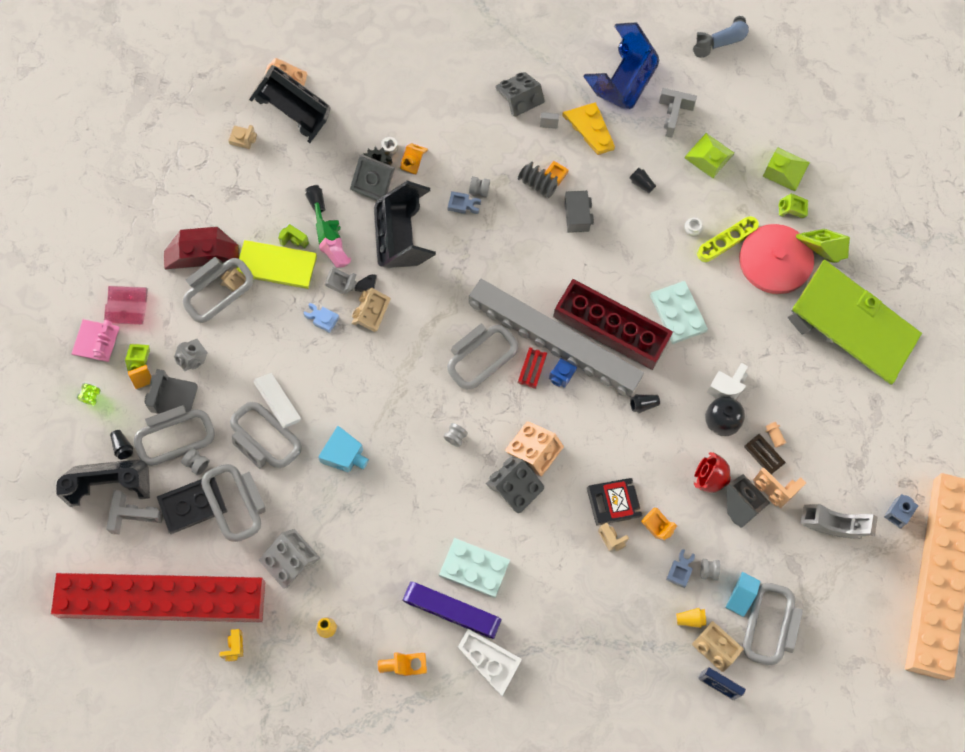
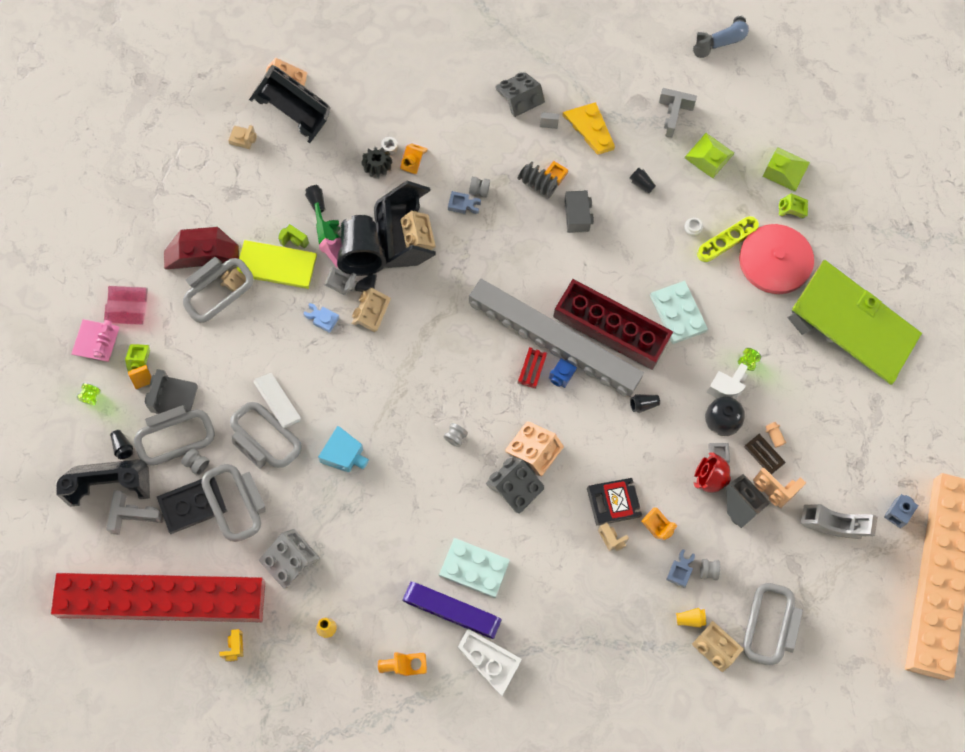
(190, 355): light grey brick -> none
(360, 247): none -> black piece
(371, 177): flat silver tile -> none
(417, 230): none -> tan bracket
(471, 342): light grey bar -> none
(633, 72): clear blue windscreen -> none
(721, 449): none -> light grey tile
(721, 683): dark blue tile -> none
(743, 594): medium azure slope -> none
(750, 358): none -> clear neon green wheel
(826, 244): lime slope -> none

